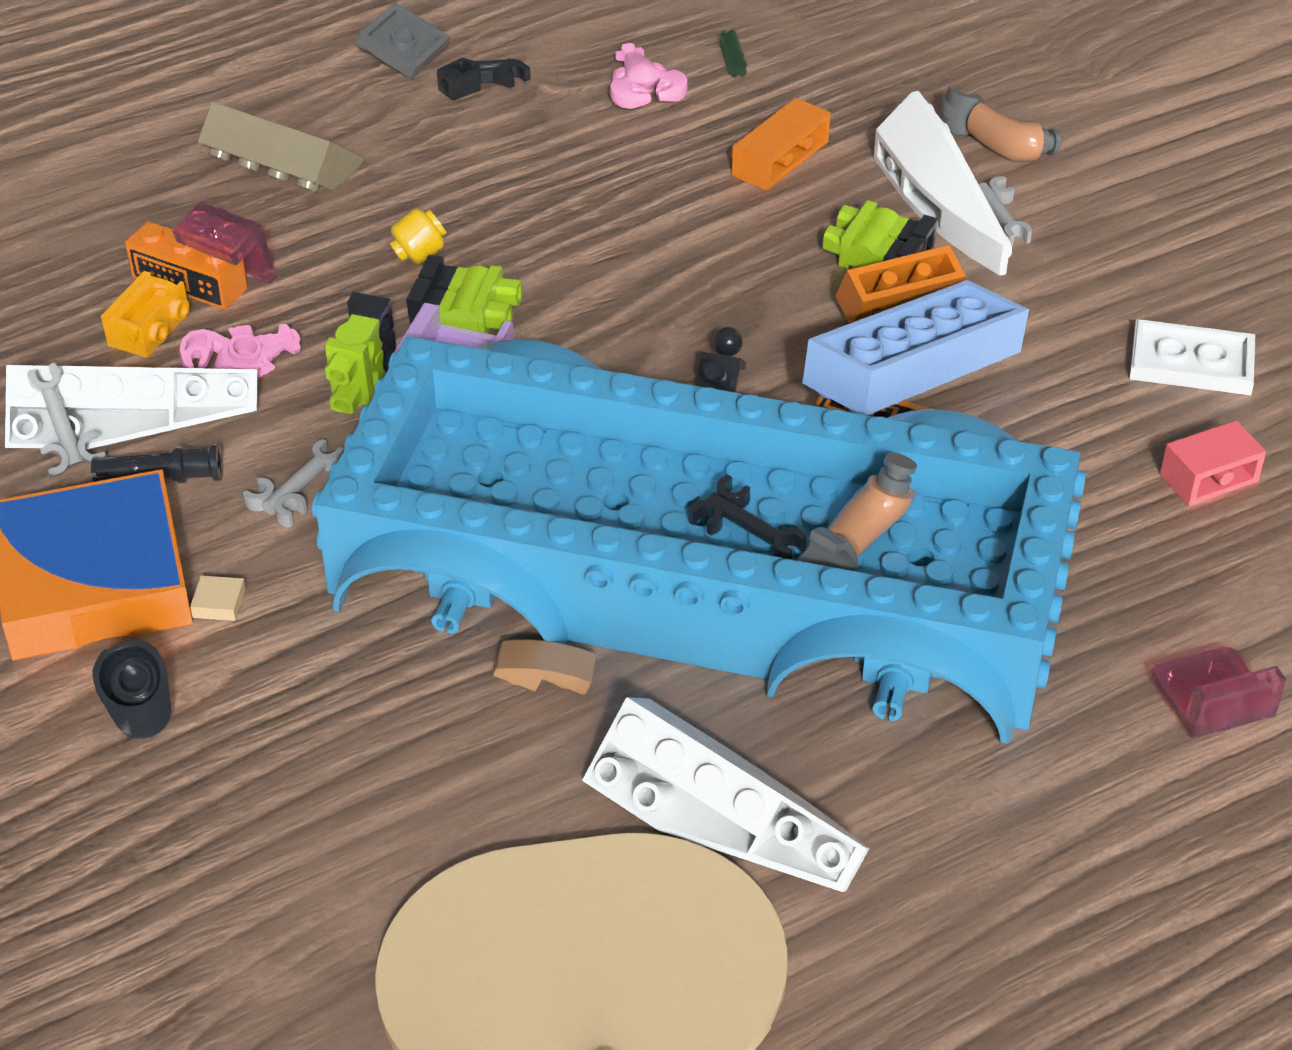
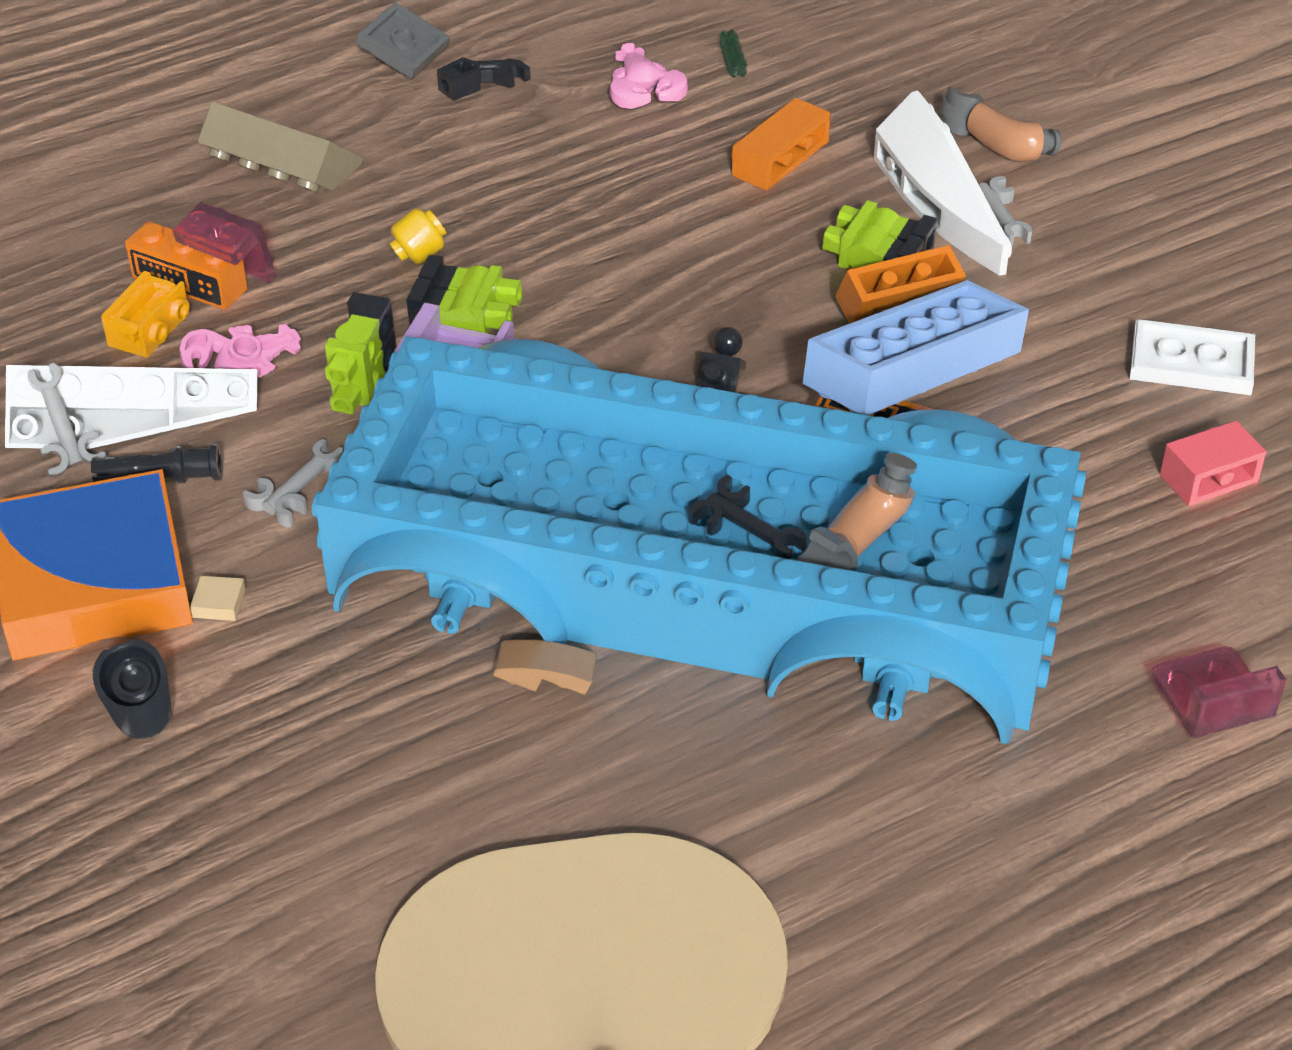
(717, 798): white wedge -> none

